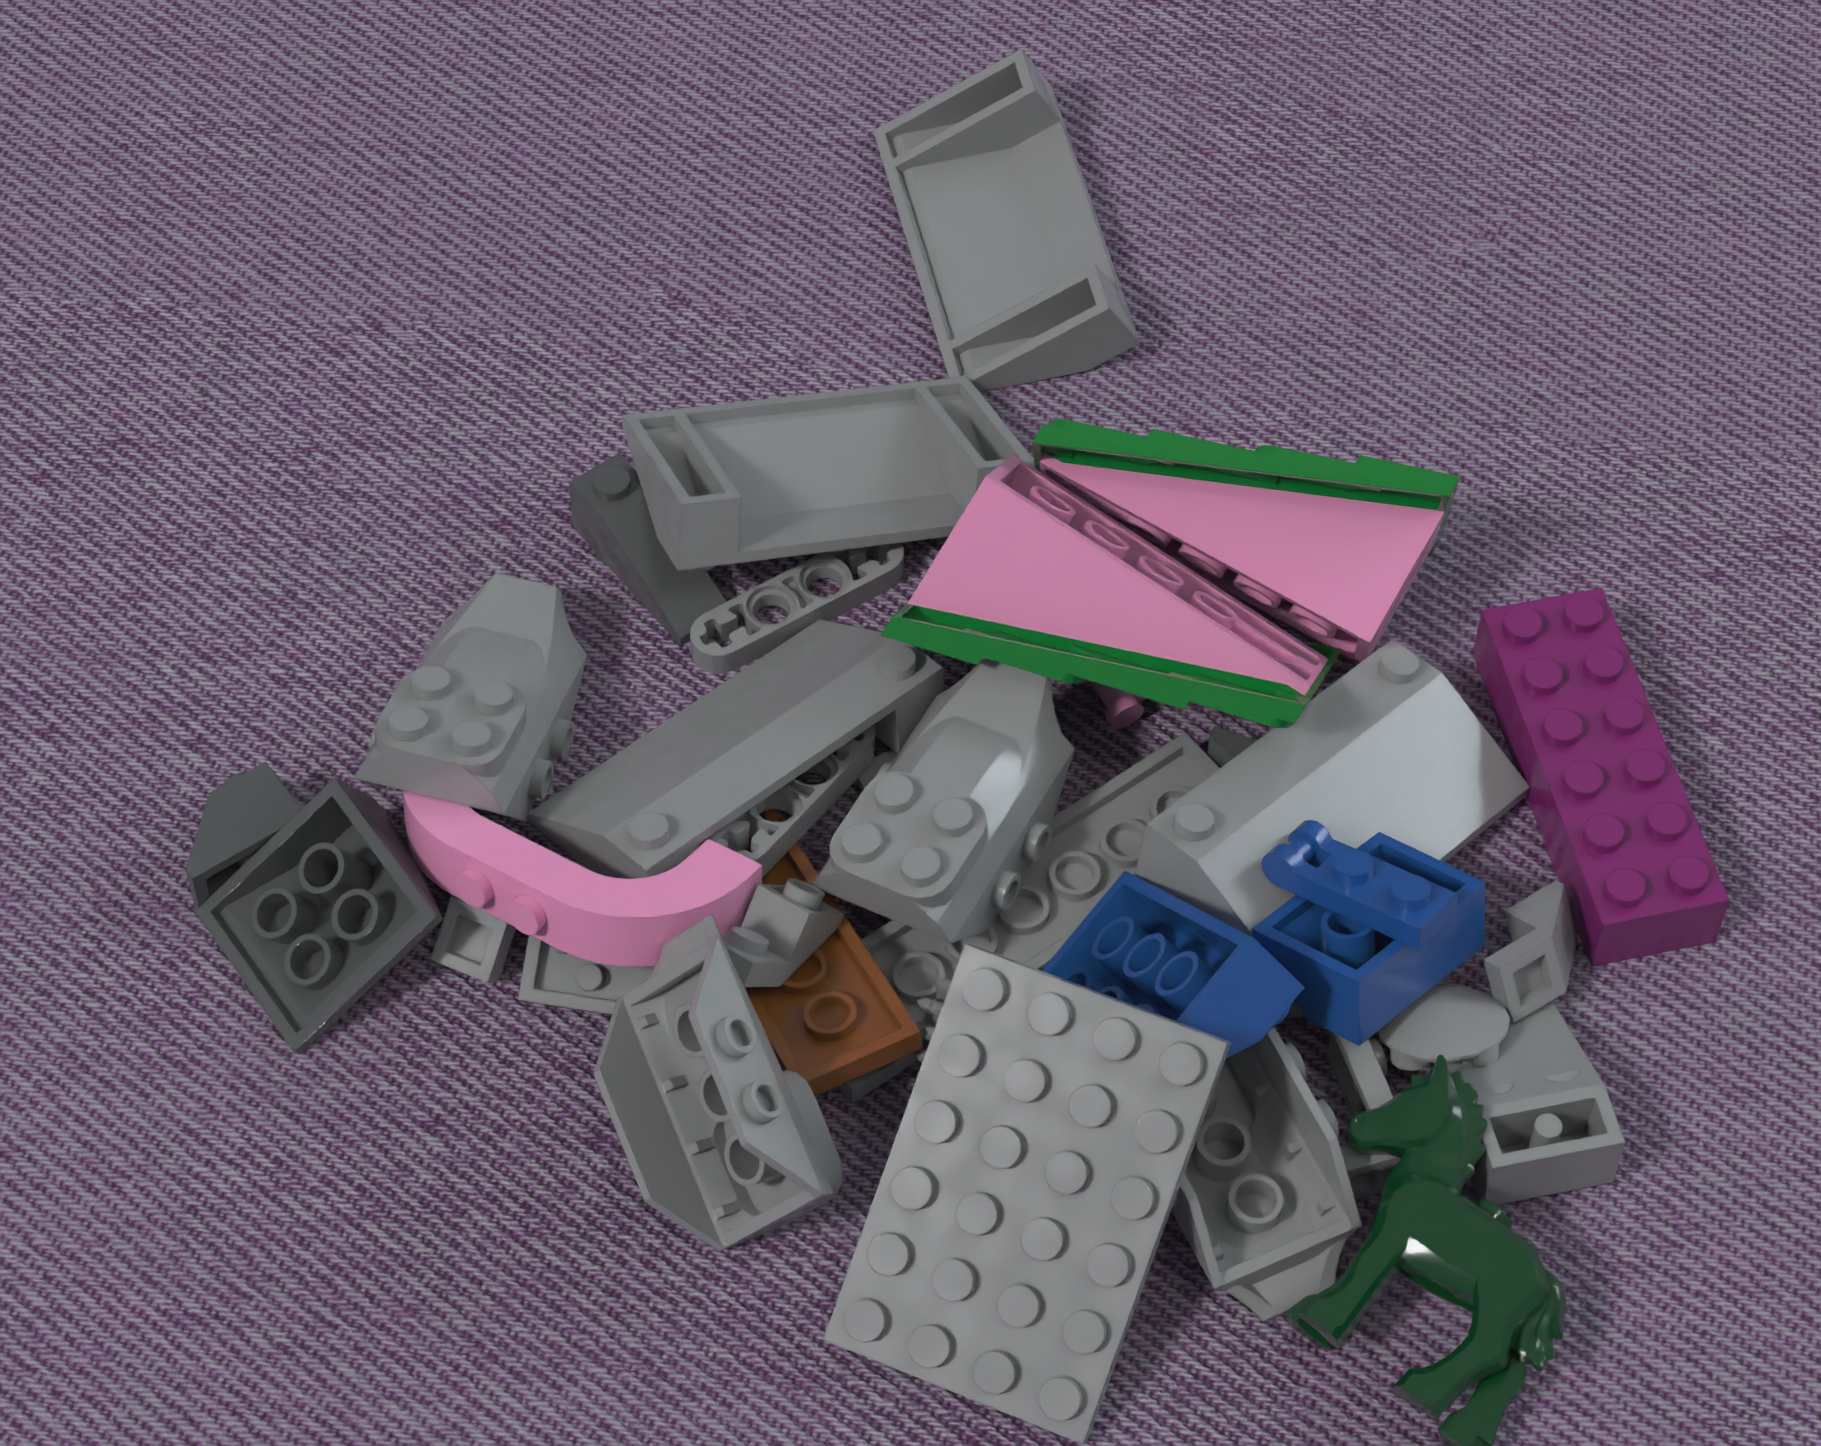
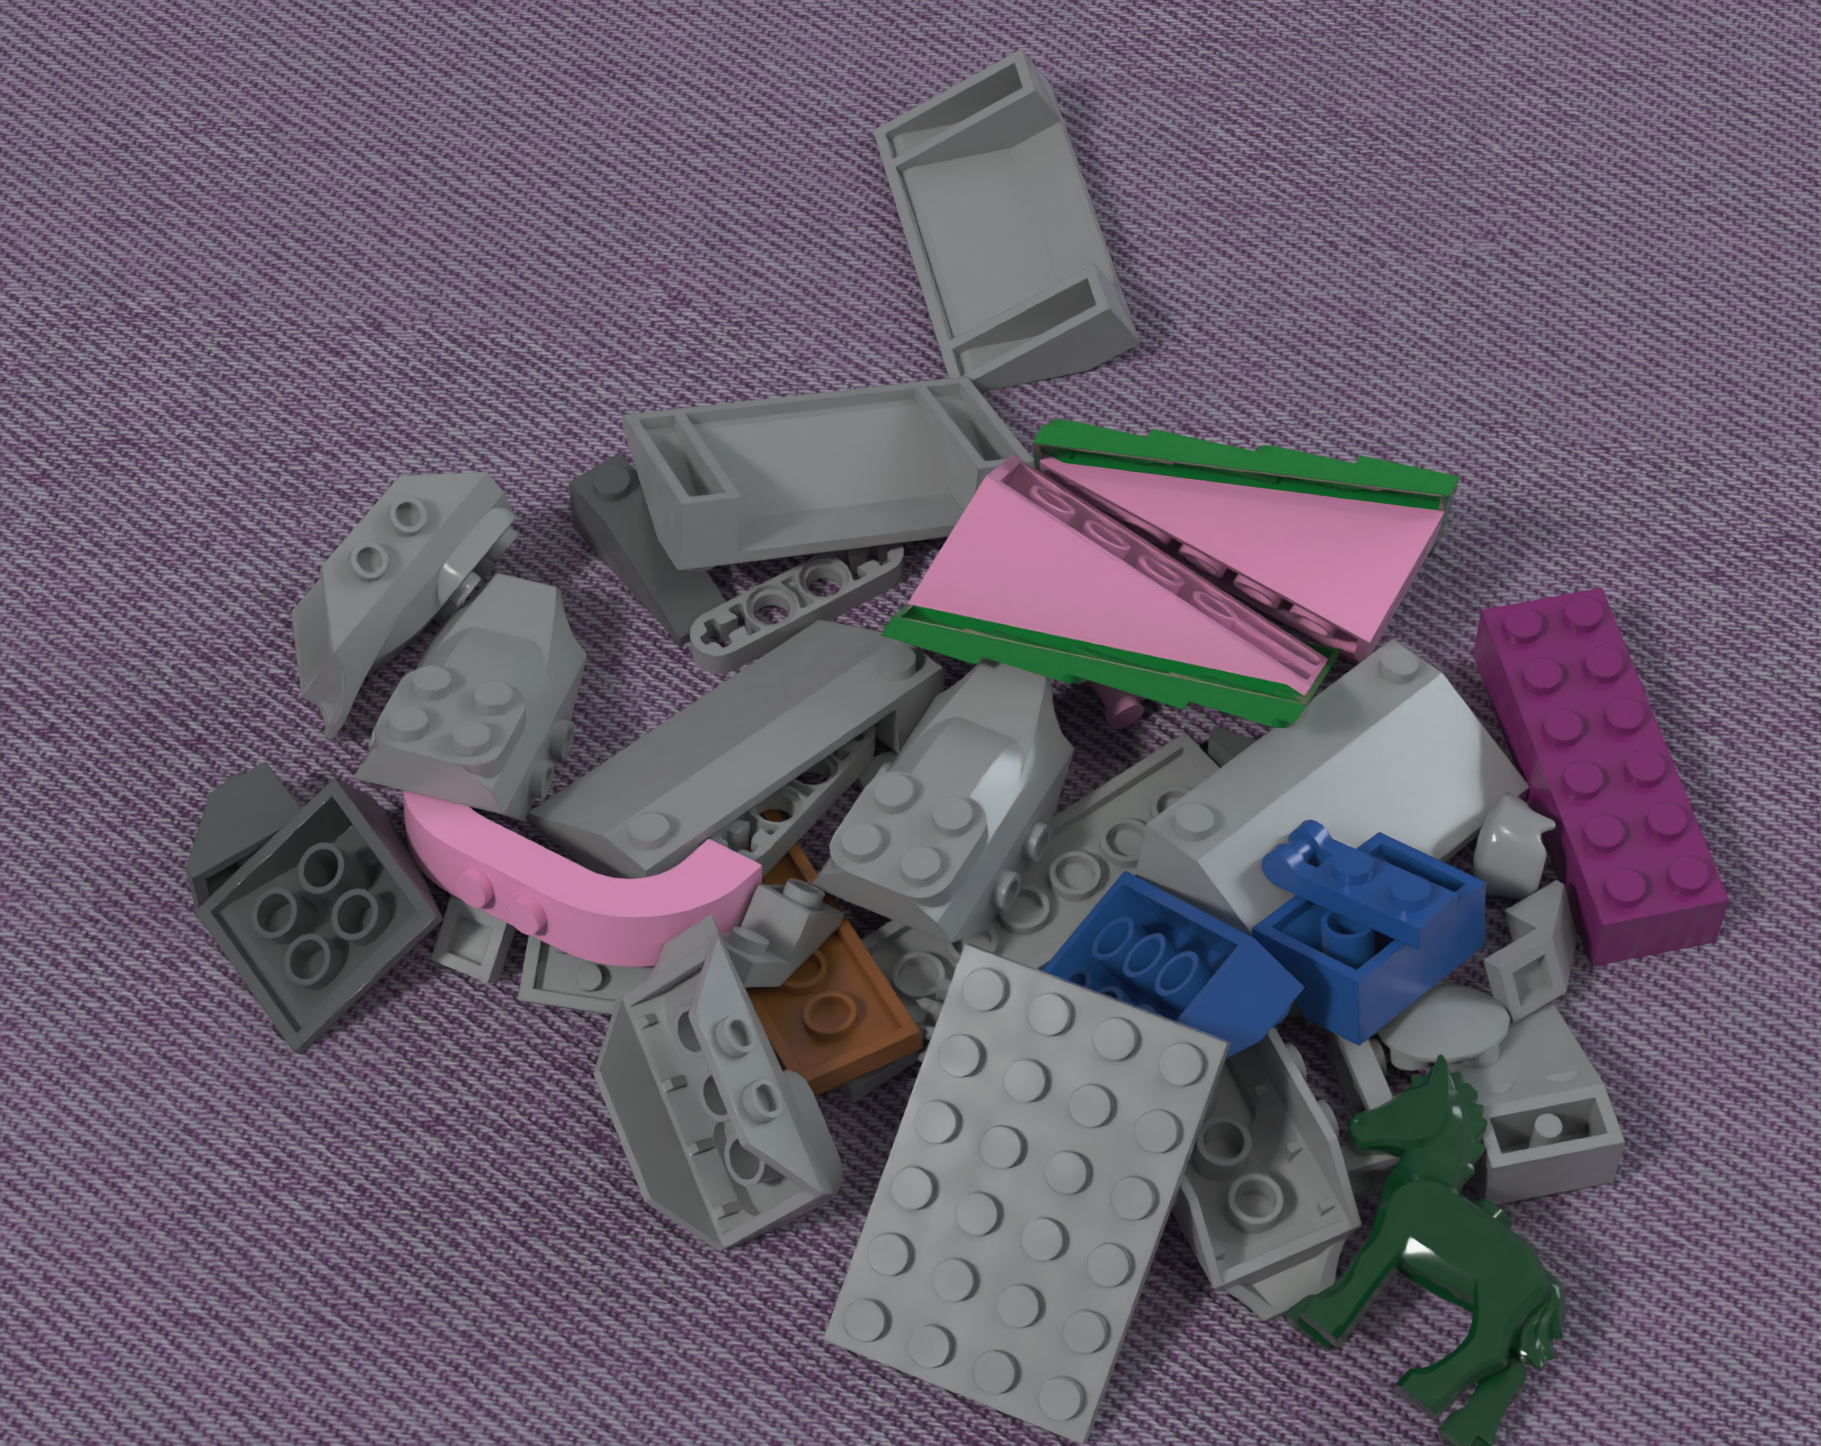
(392, 577): none -> light grey slope
(1510, 849): none -> light grey hair

